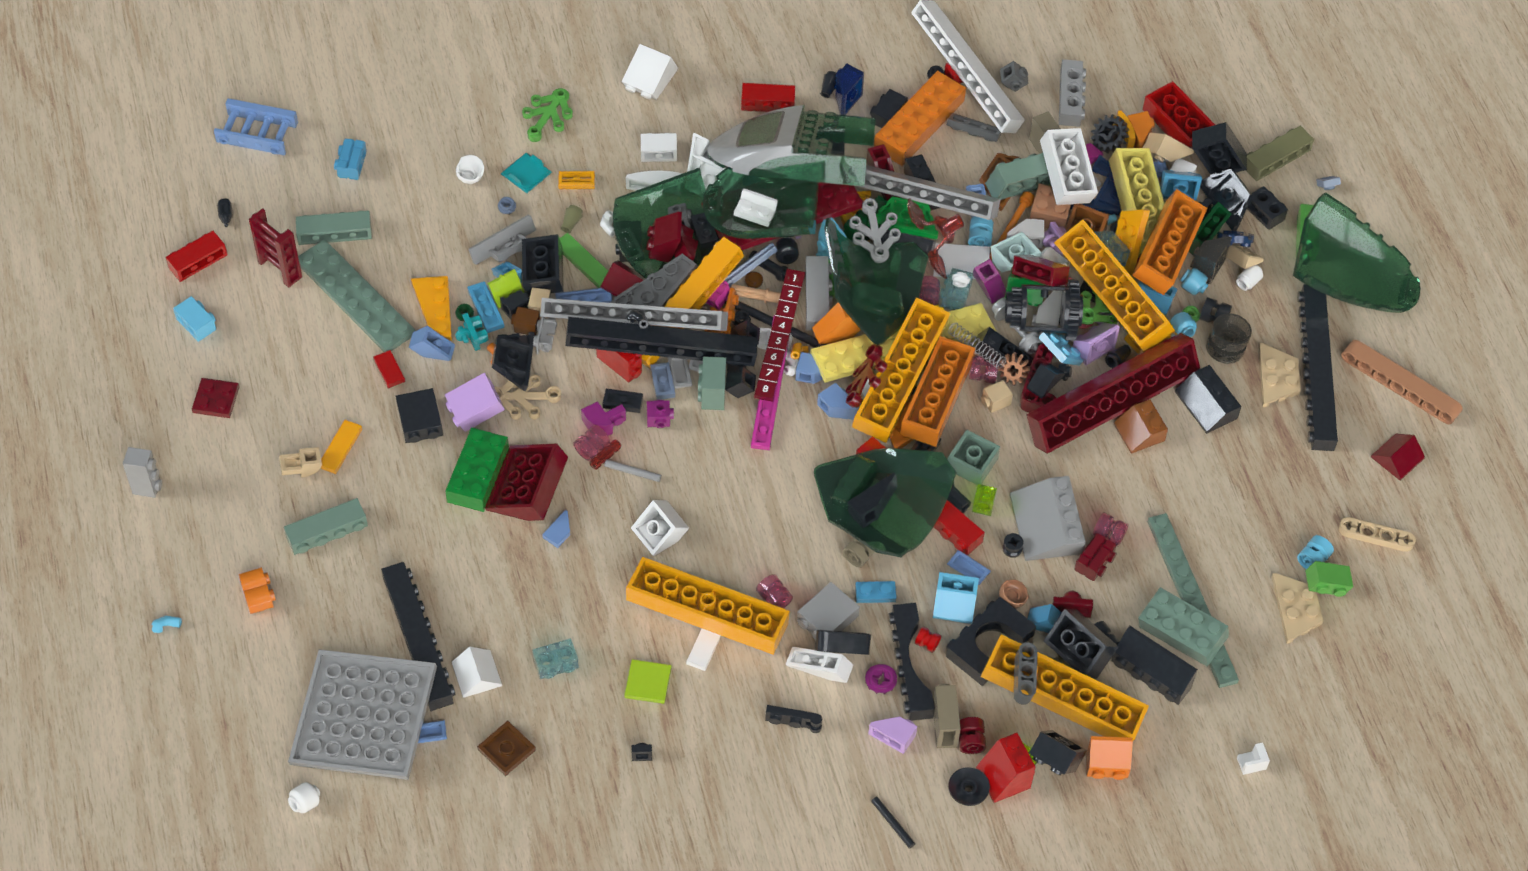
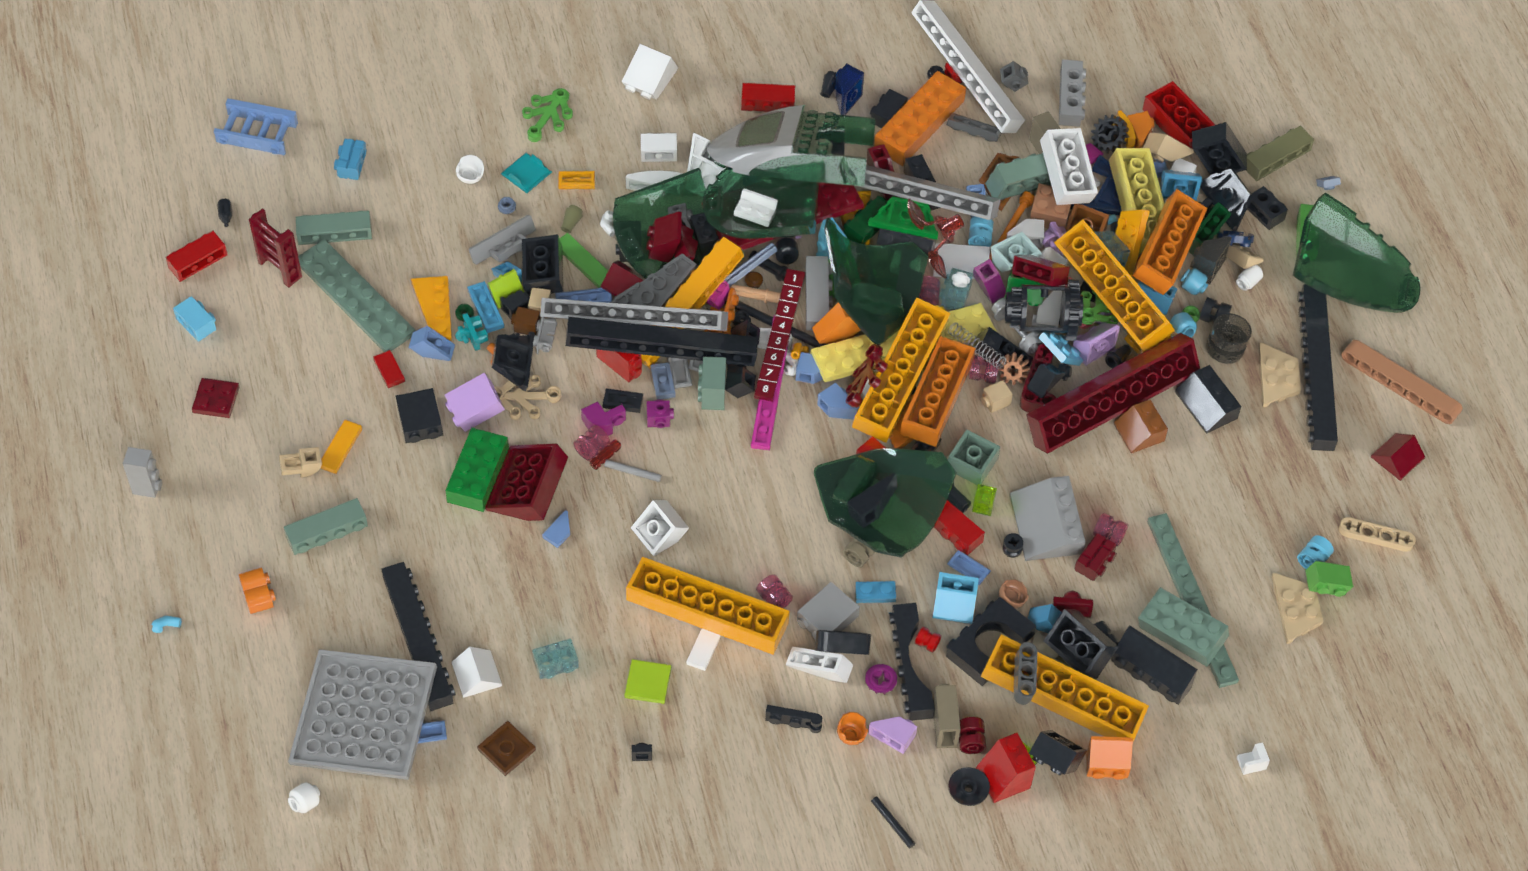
(641, 318): black arm -> none
(852, 728): none -> orange hair
(875, 233): light grey plant -> none

